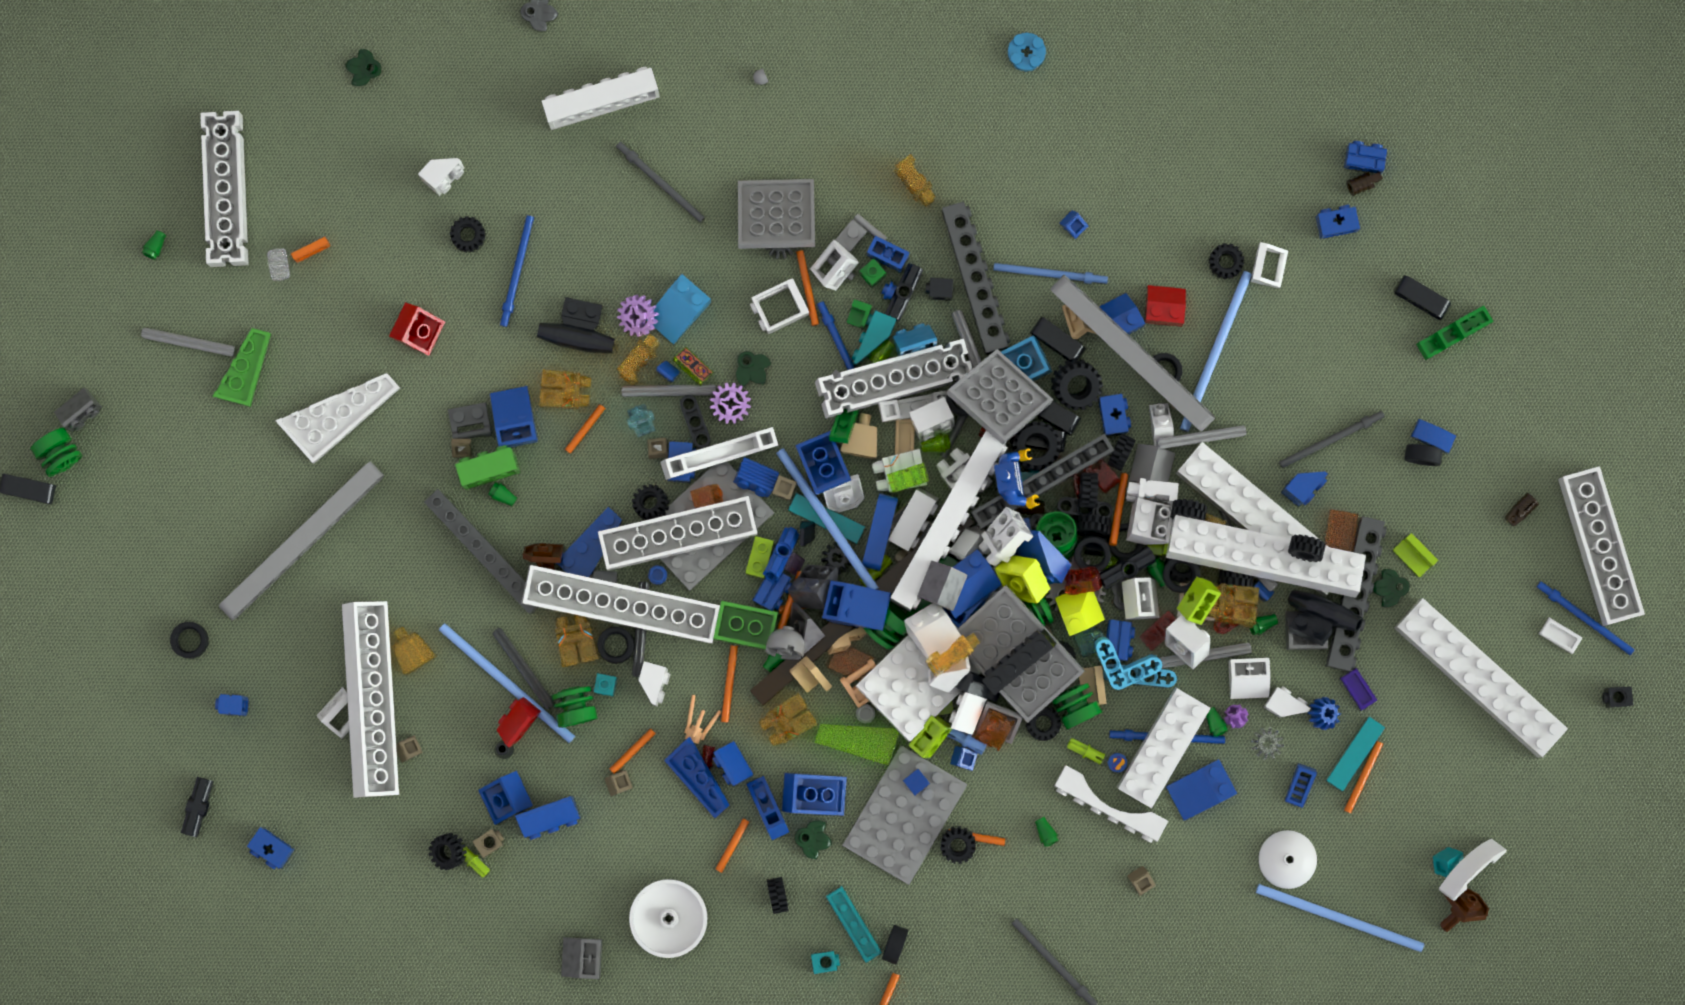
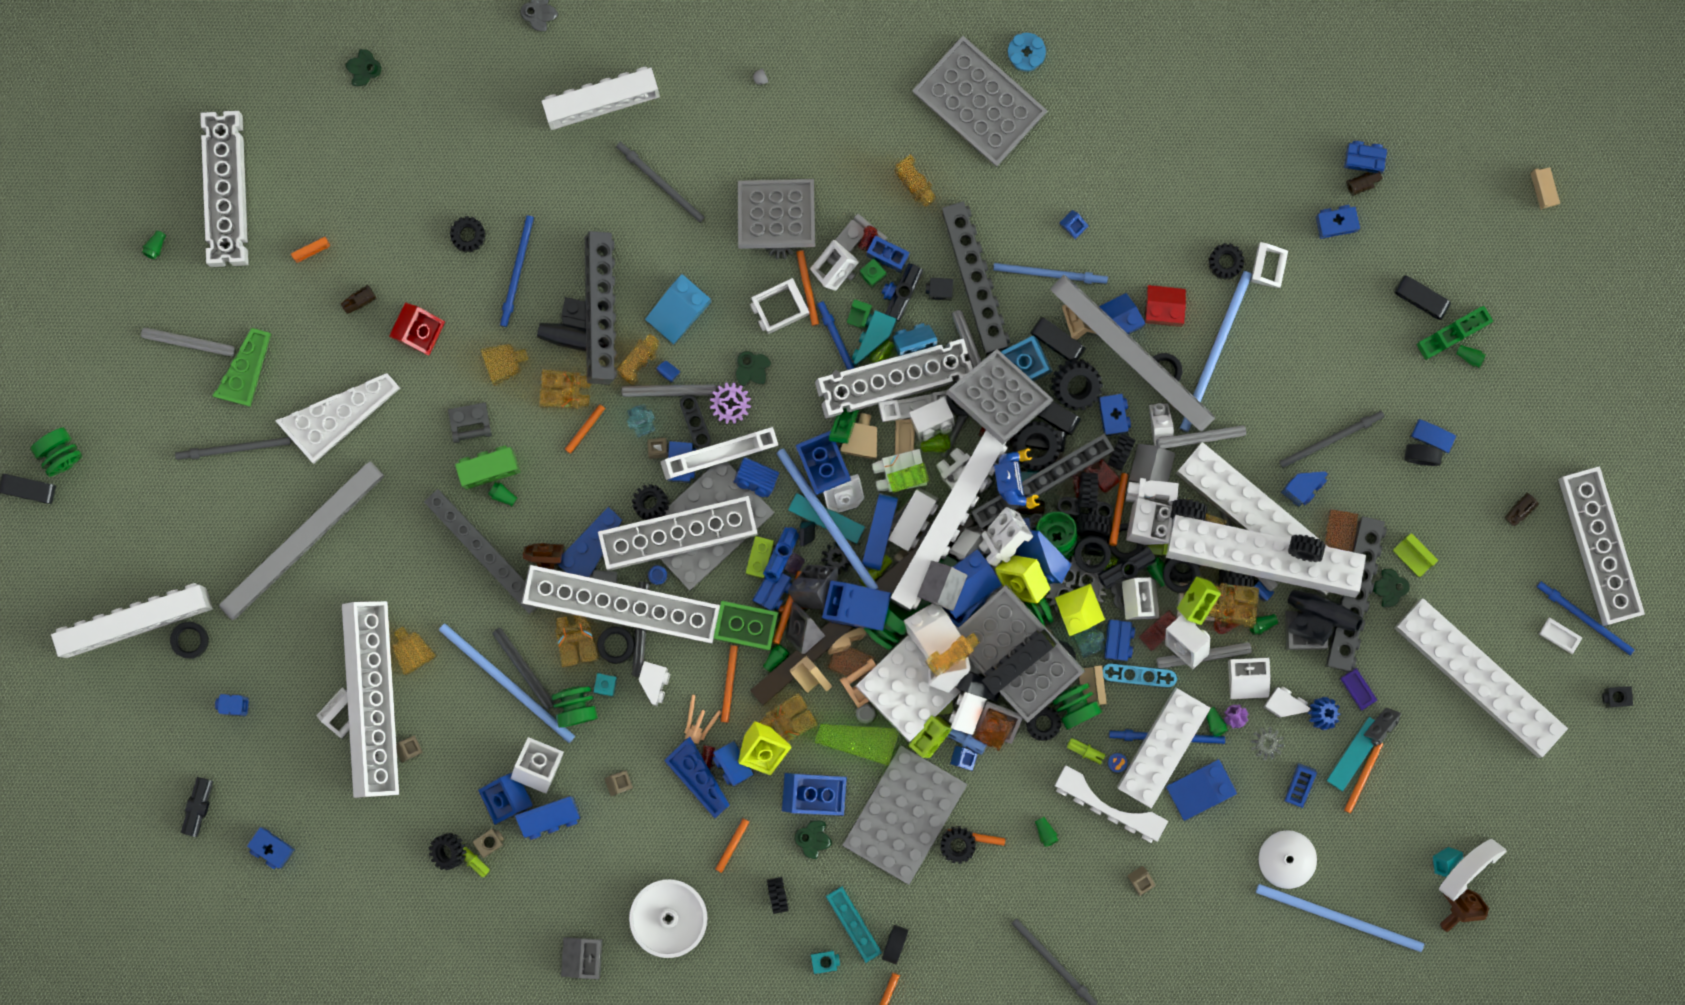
(78, 410): flat silver slope -> none
(131, 621): none -> white brick
(196, 453): none -> dark grey bar
(278, 264): clear gear -> none
(358, 299): none -> dark brown hinge
(440, 173): white slope -> none
(461, 448): dark tan tile -> none
(503, 362): none -> clear yellow torso
(507, 754): black cone -> none
(513, 417): blue slope -> none
(518, 721): red slope -> none
(537, 765): none -> white brick
(595, 372): none -> dark grey brick
(632, 321): lavender gear -> none
(632, 751): orange bar -> none
(693, 366): tile -> none
(707, 495): clear orange bracket -> none
(762, 748): none -> neon yellow slope
(767, 808): blue slope -> none
(783, 488): dark tan brick -> none
(786, 643): light grey cylinder -> none
(868, 236): none -> clear red pin
(916, 782): blue slope -> none
(979, 101): none -> light grey plate
(1083, 580): clear red piece -> none
(1124, 672): medium azure beam -> none
(1384, 723): none -> dark grey hinge
(1472, 356): none -> green cone
(1545, 188): none -> tan panel

